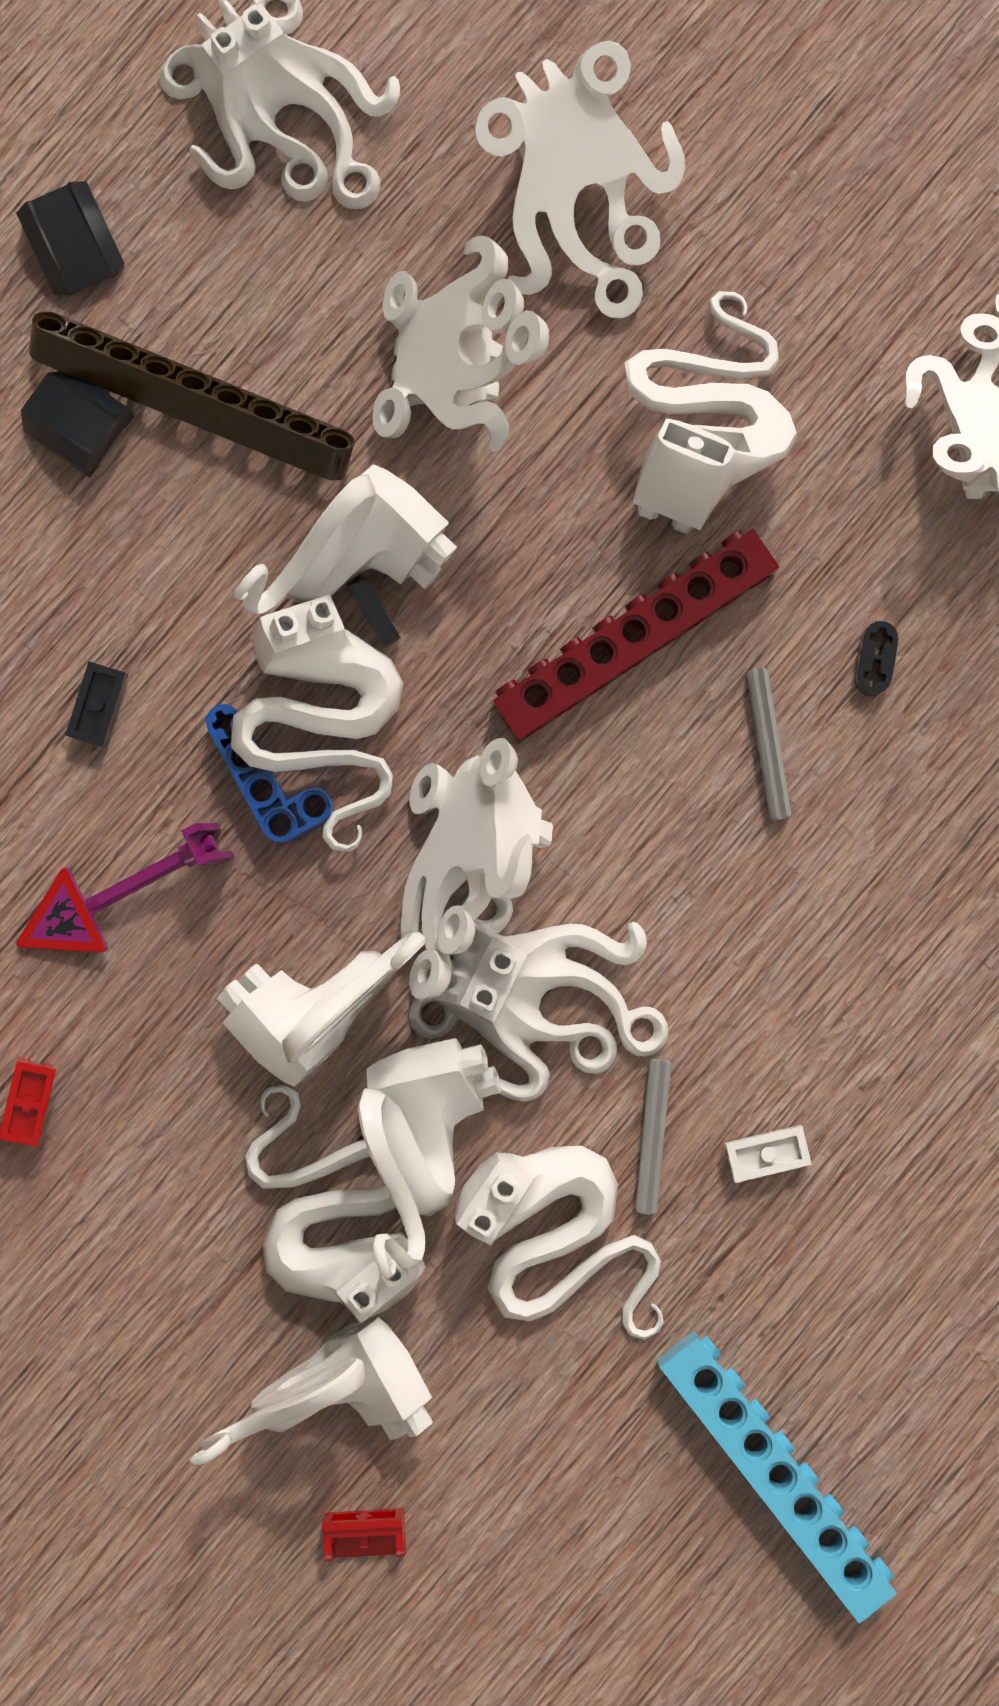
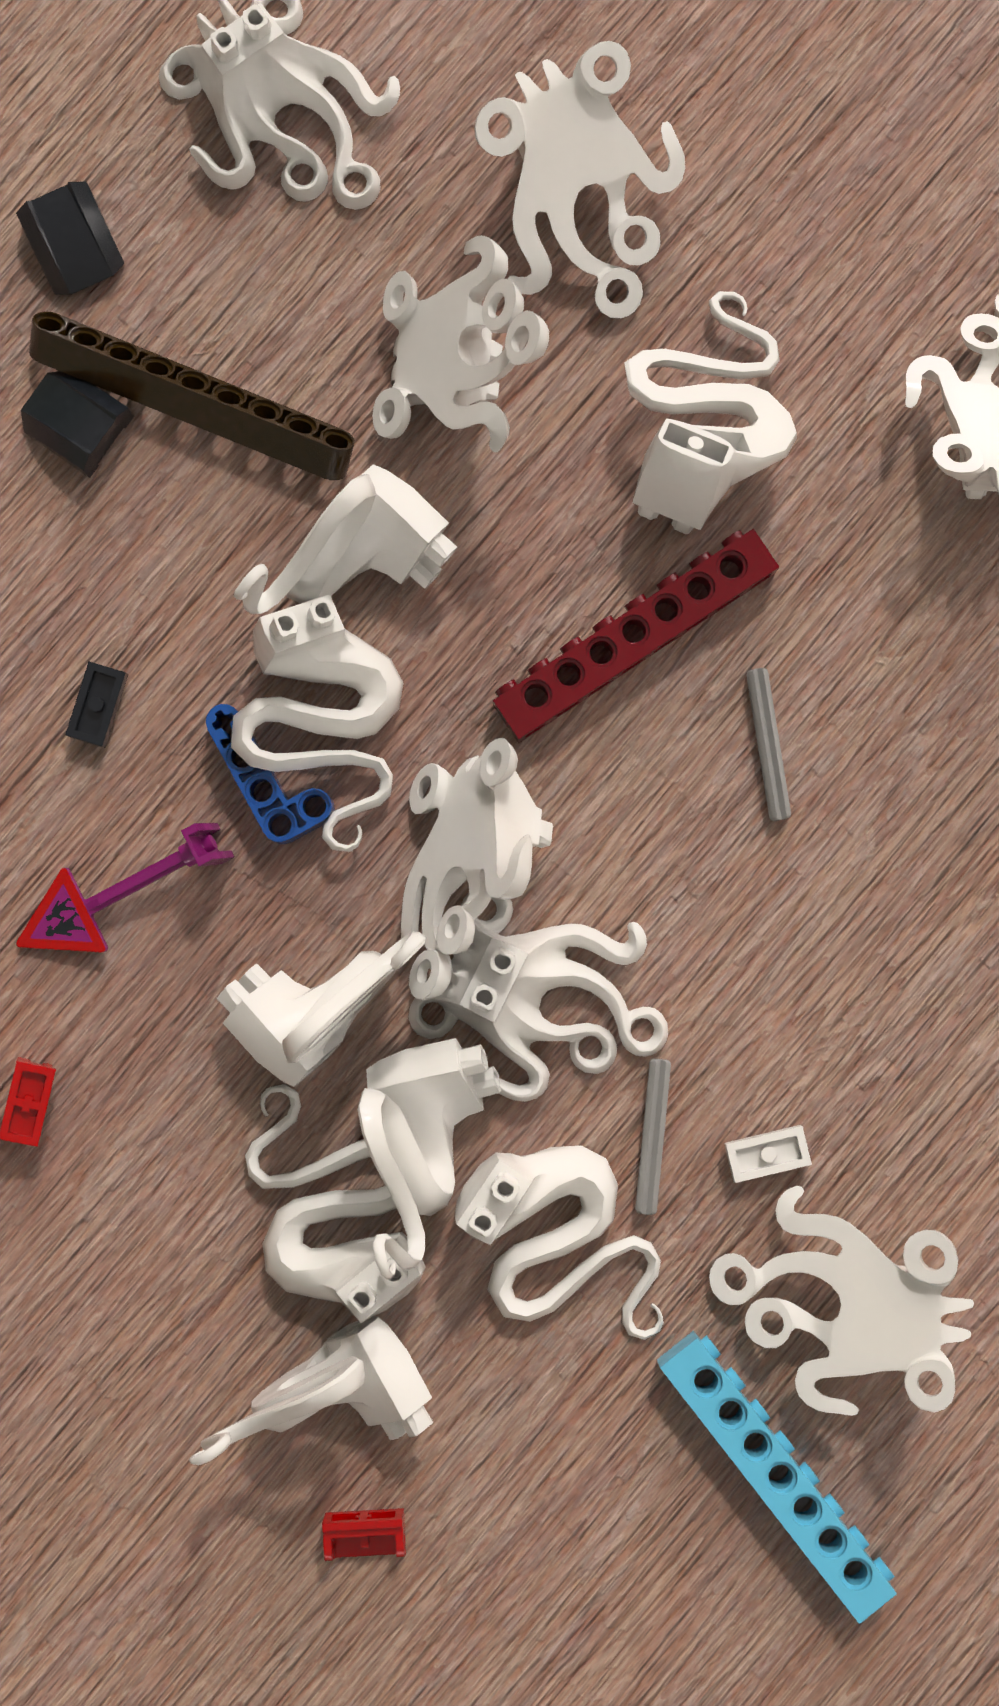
(374, 611): black beam -> none
(867, 656): black beam -> none
(885, 1314): none -> white hips

